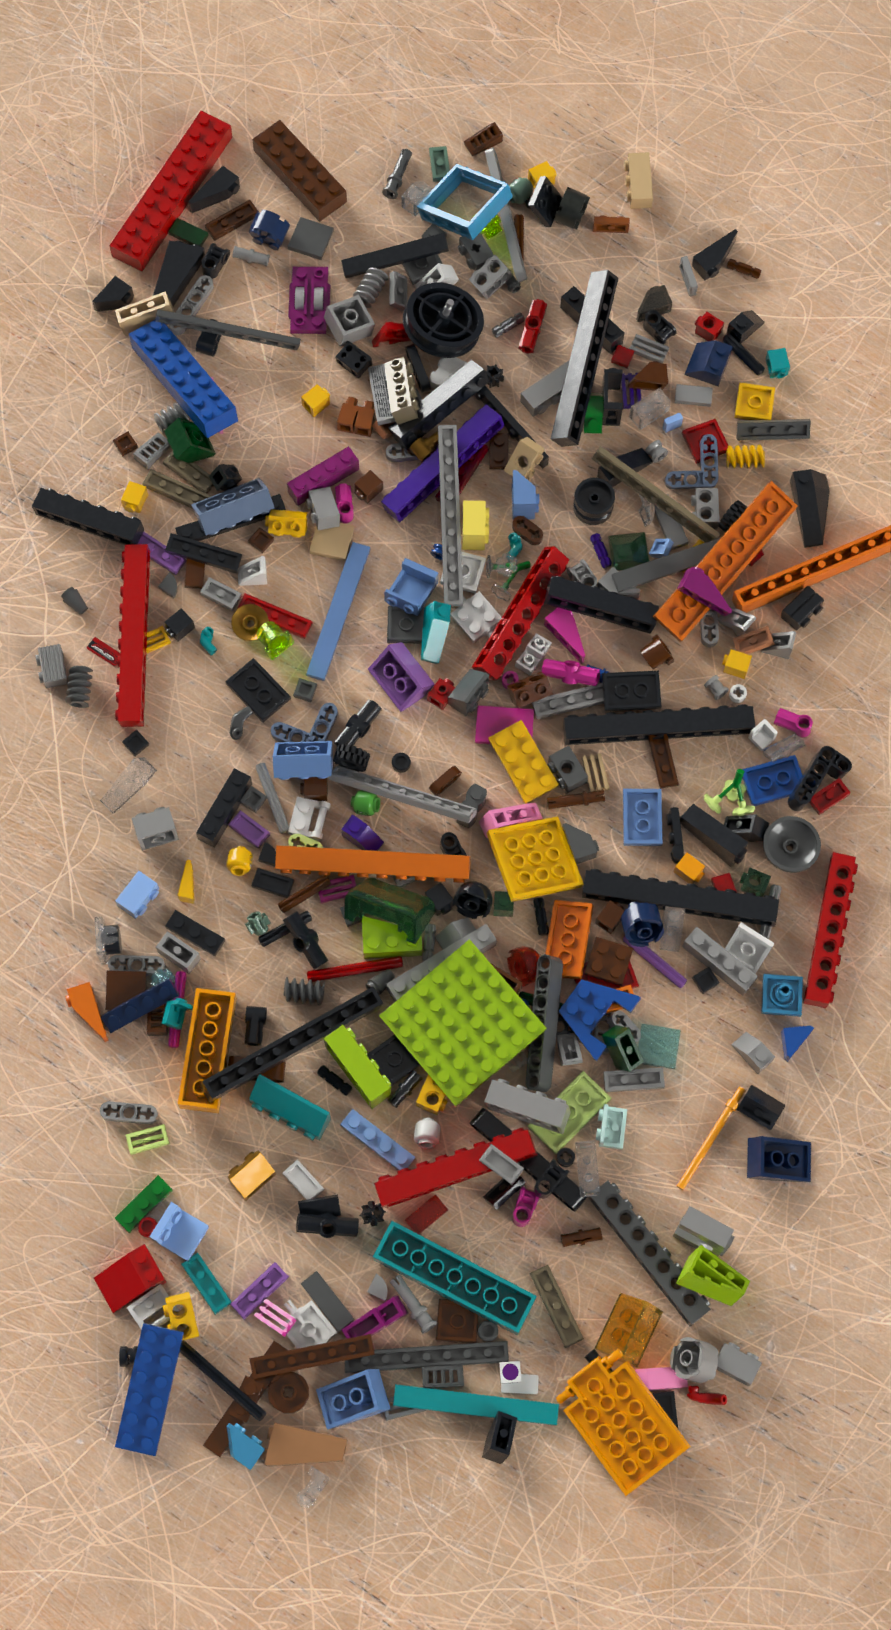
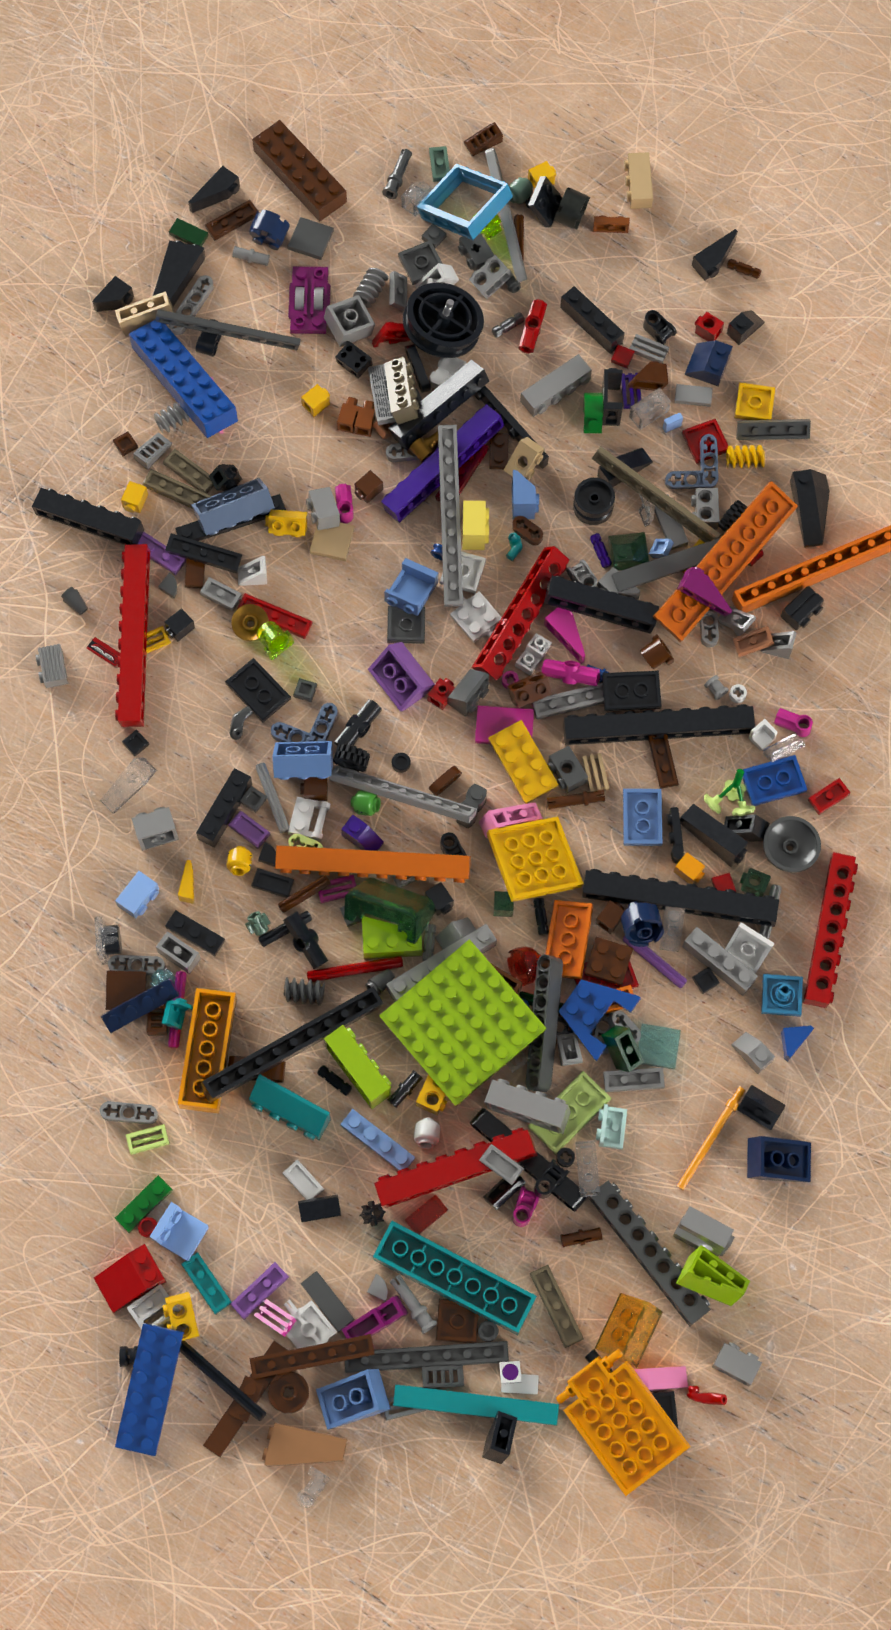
(77, 686): dark grey piece -> none
(85, 1005): orange slope -> none
(171, 191): red brick -> none
(188, 441): dark green slope -> none
(206, 640): teal arm -> none
(214, 258): black piece -> none
(243, 1448): dark azure slope -> none
(251, 1175): slope -> none
(255, 1020): black piece -> none
(261, 540): reddish brown tile -> none
(315, 1224): black piece -> none
(323, 475): magenta brick -> none
(338, 611): medium blue tile -> none
(393, 1059): black plate -> none
(395, 255): black tile -> none
(435, 628): teal slope -> none
(473, 900): black cylinder -> none
(497, 373): black gear -> none
(507, 566): clear plant -> none
(580, 843): dark grey slope -> none
(584, 358): brick -> none
(655, 299): clear smoke slope -> none
(656, 451): light grey wheel -> none
(688, 276): light grey tile -> none
(694, 1360): light grey brick -> none
(736, 663): yellow brick -> none
(744, 354): black axle -> none
(777, 363): teal brick -> none
(822, 766): black beam -> none

